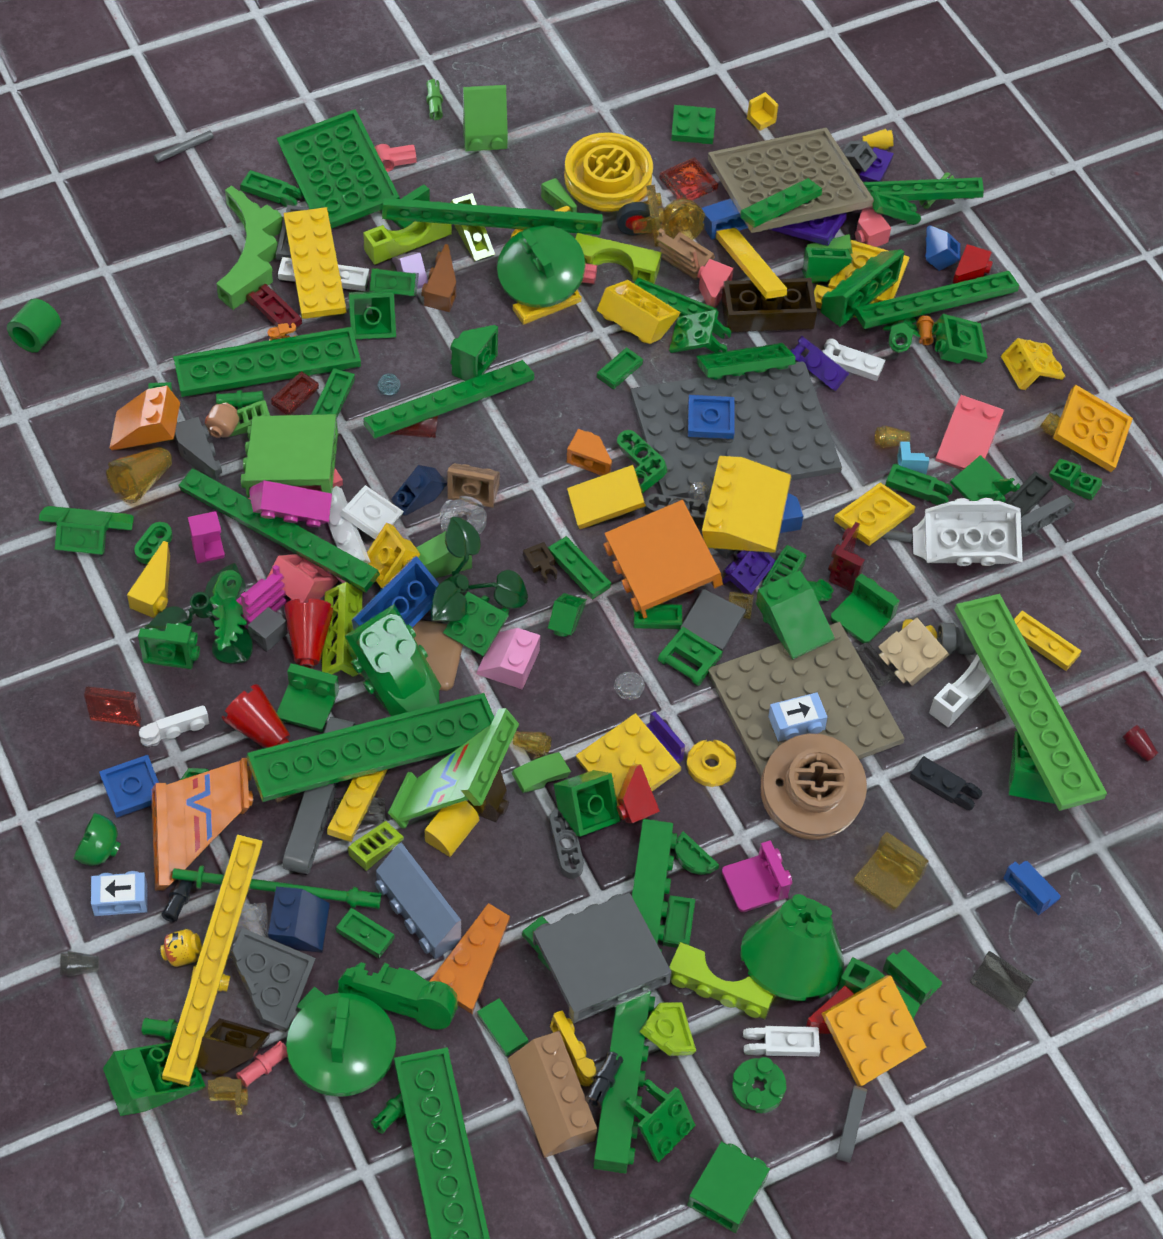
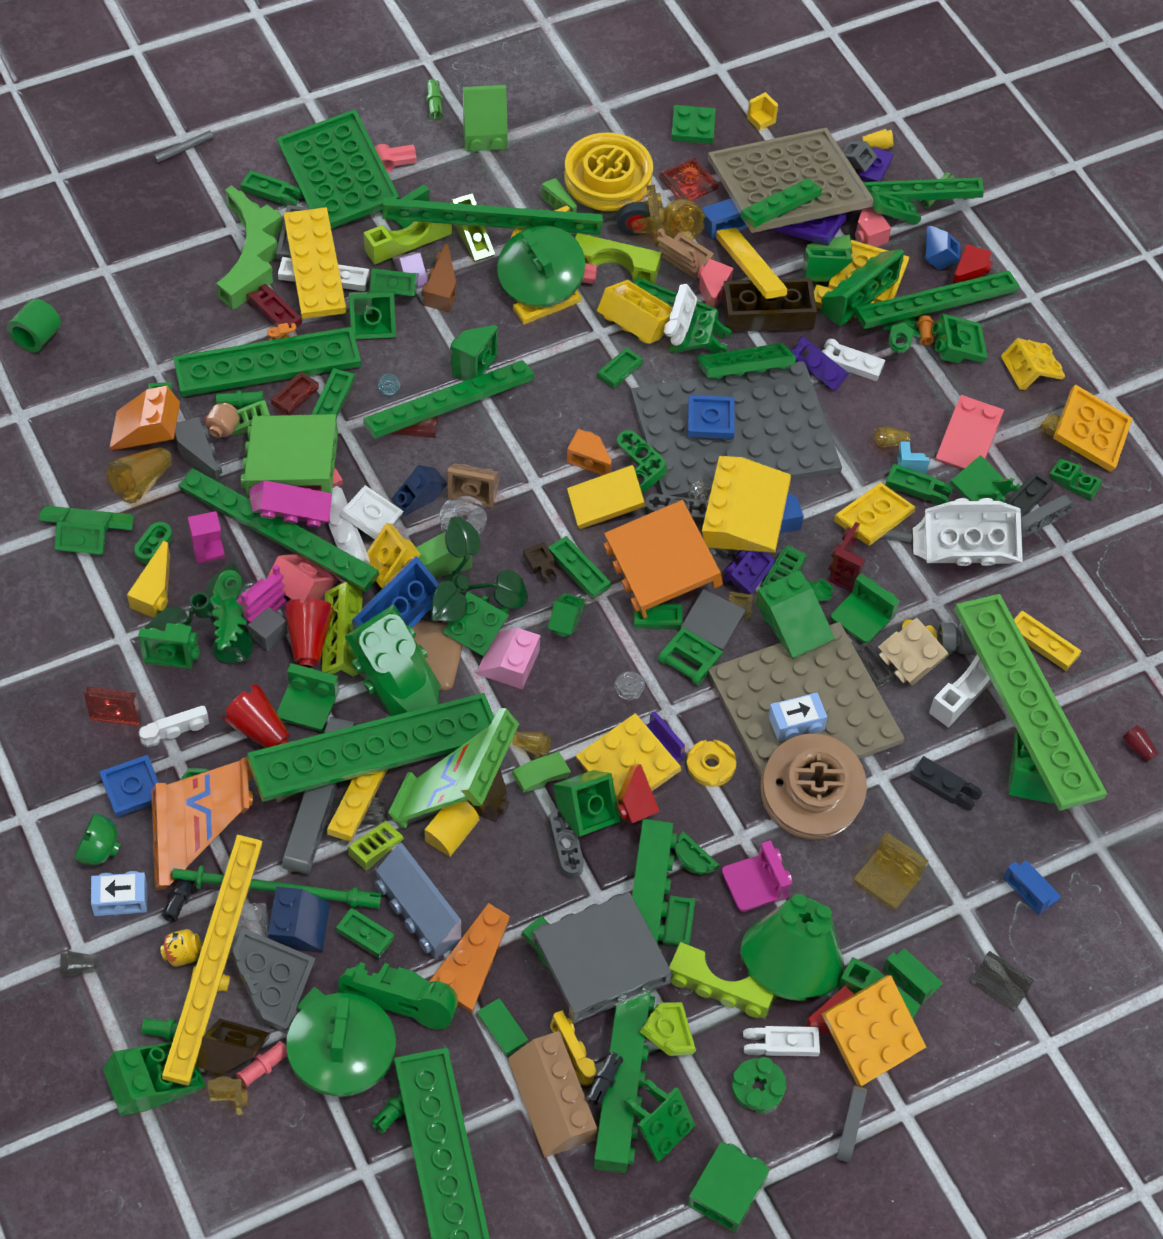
(681, 315): none -> white hinge

